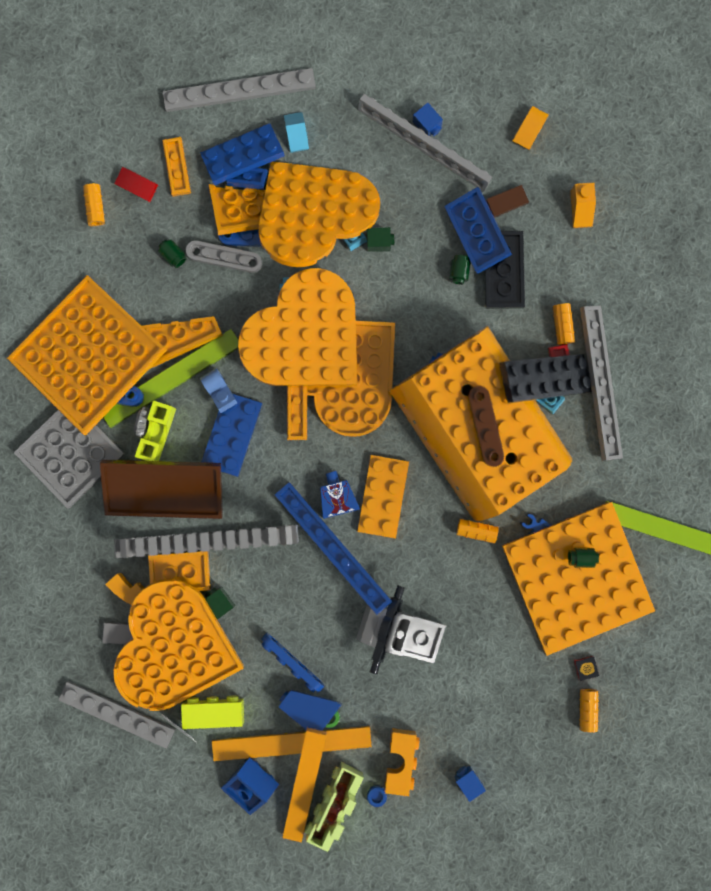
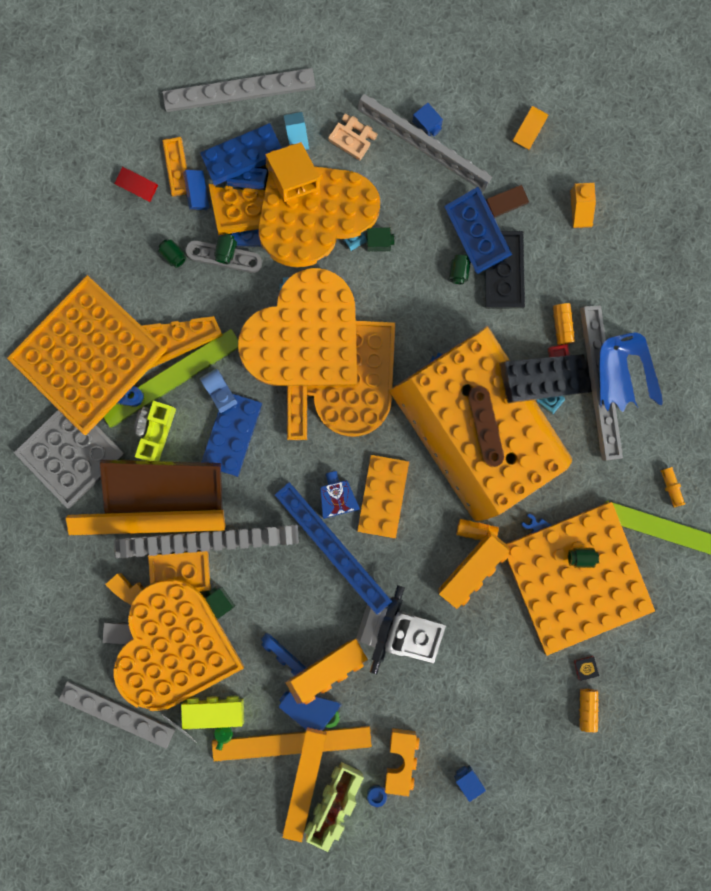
(93, 204): light orange axle -> none
(145, 522): none -> light orange tile
(196, 189): none -> blue tile
(222, 736): none -> green piece
(225, 249): none -> dark green brick
(250, 786): blue slope -> none
(292, 171): none -> light orange brick
(326, 671): none -> light orange brick
(350, 141): none -> light nougat plate
(473, 570): none -> light orange brick
(614, 372): none -> blue piece
(672, 487): none -> light orange pin

